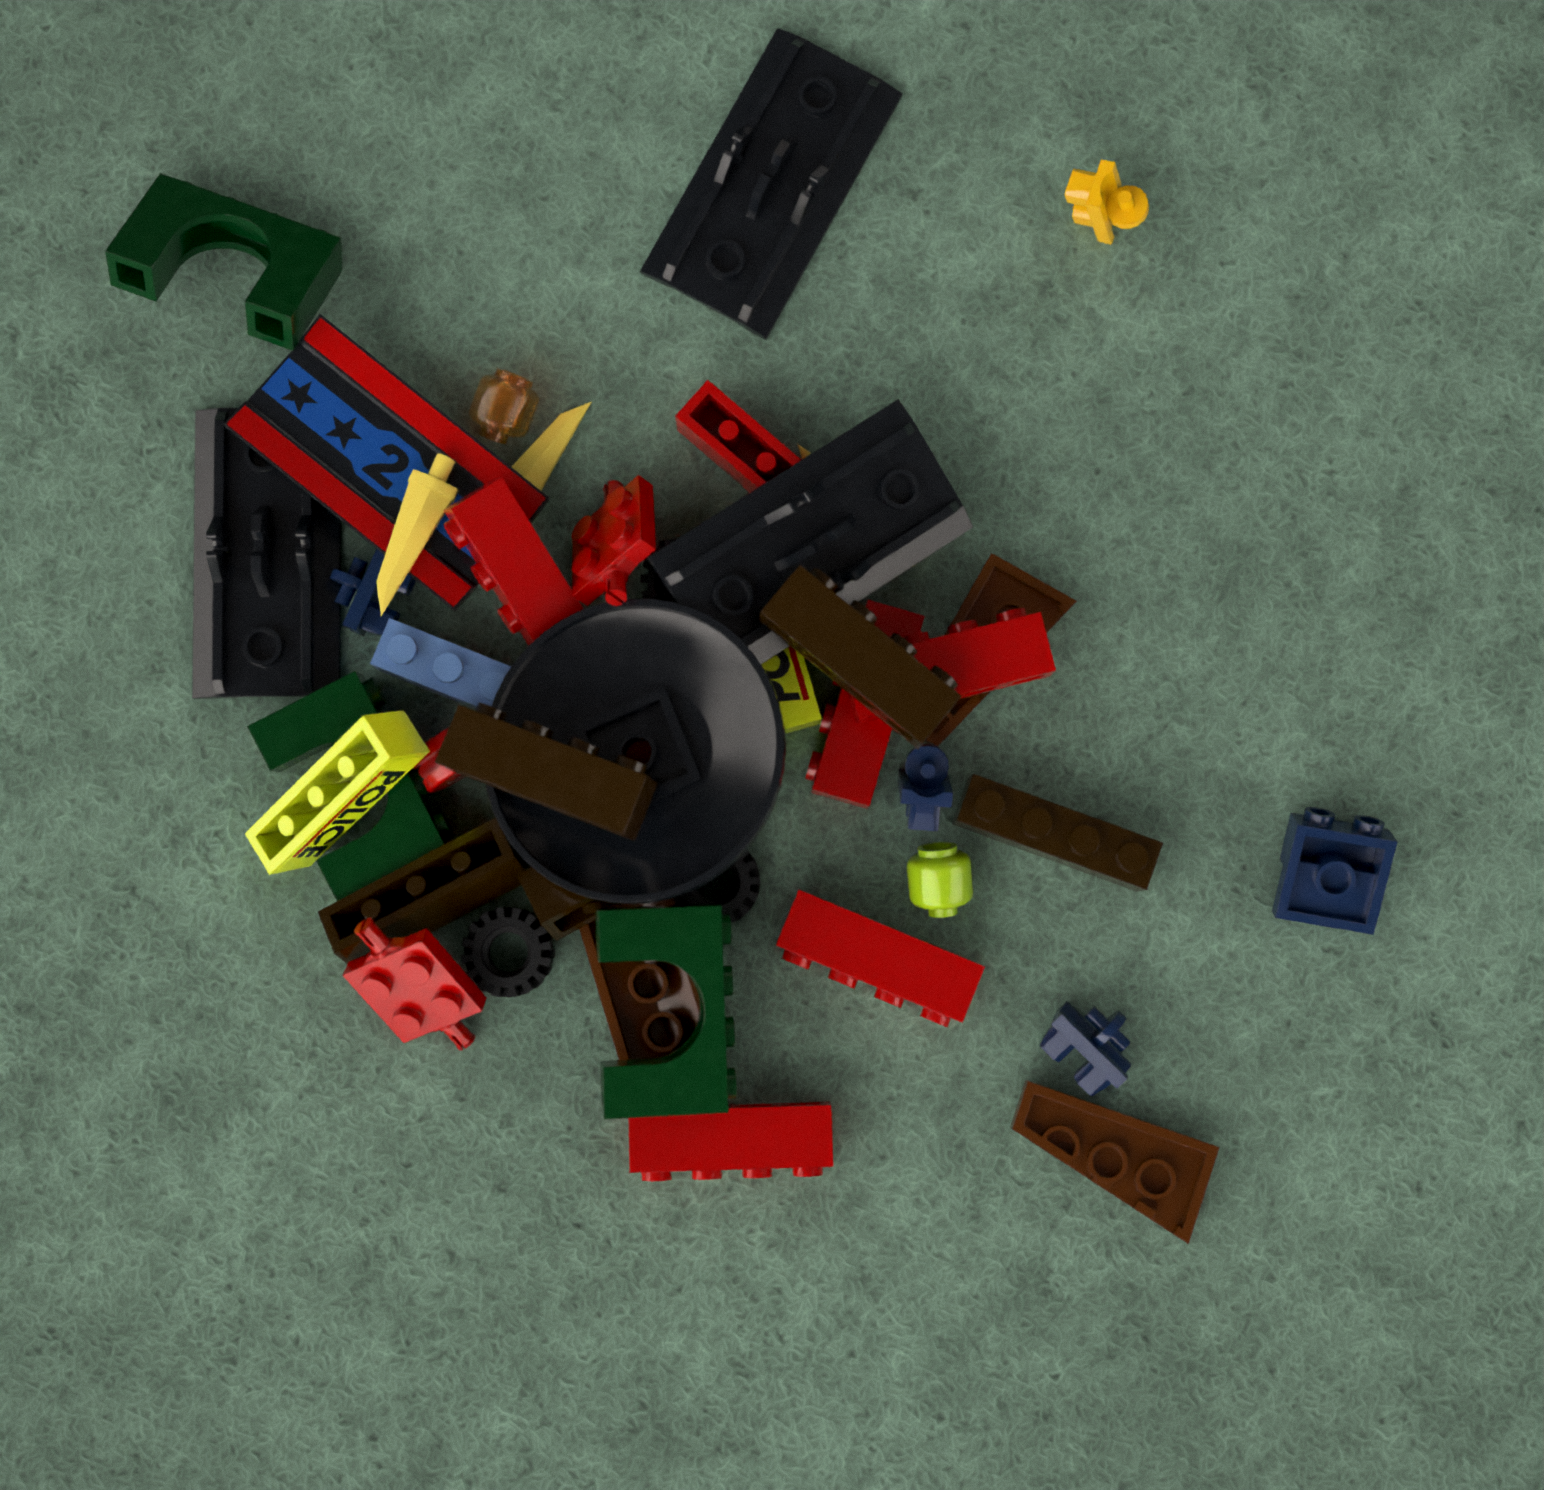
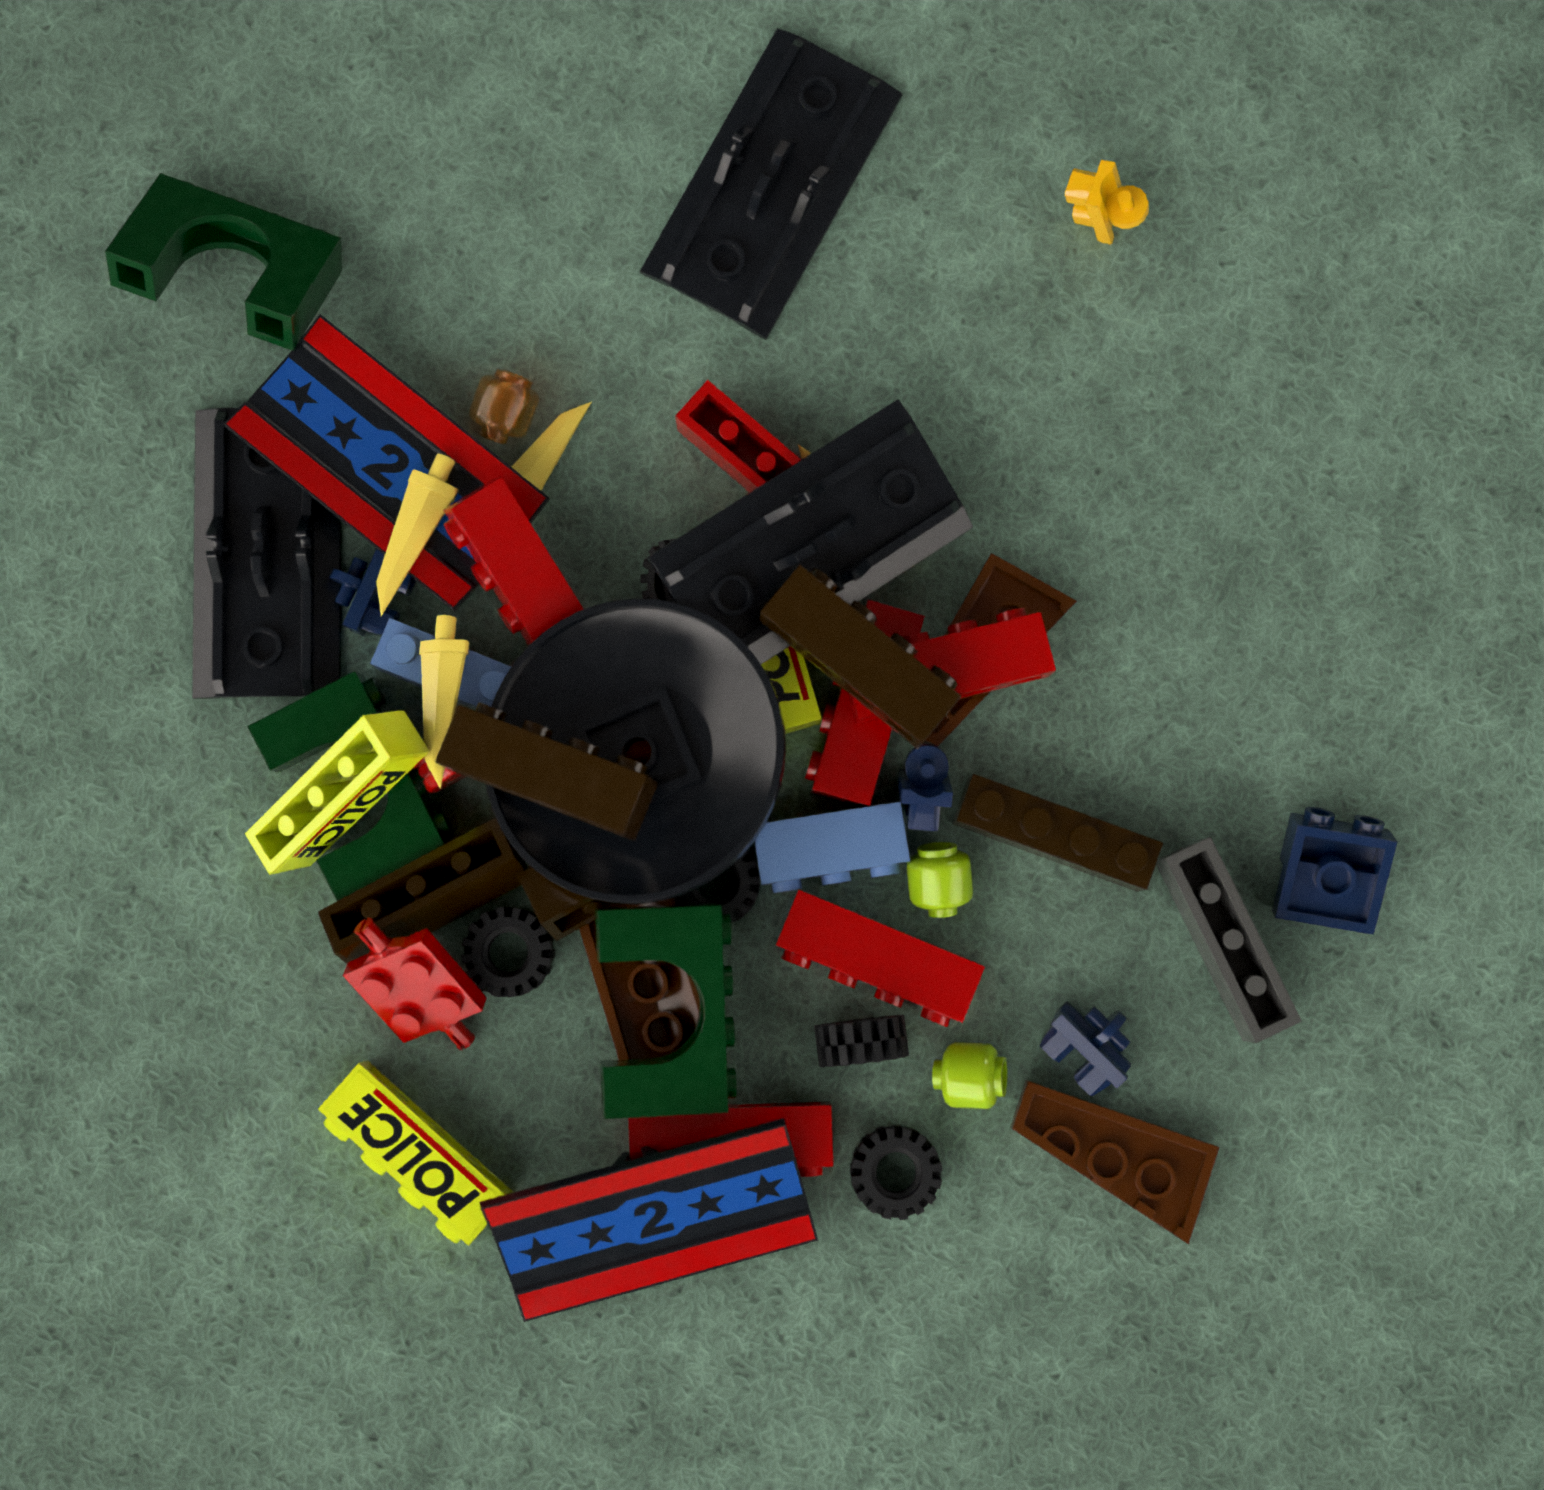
(413, 1150): none -> neon yellow brick
(441, 681): none -> light yellow bar
(613, 541): red plate -> none
(651, 1219): none -> hinge
(832, 846): none -> medium blue brick
(861, 1041): none -> black tyre
(896, 1203): none -> black tyre
(970, 1075): none -> lime head
(1228, 941): none -> dark grey brick

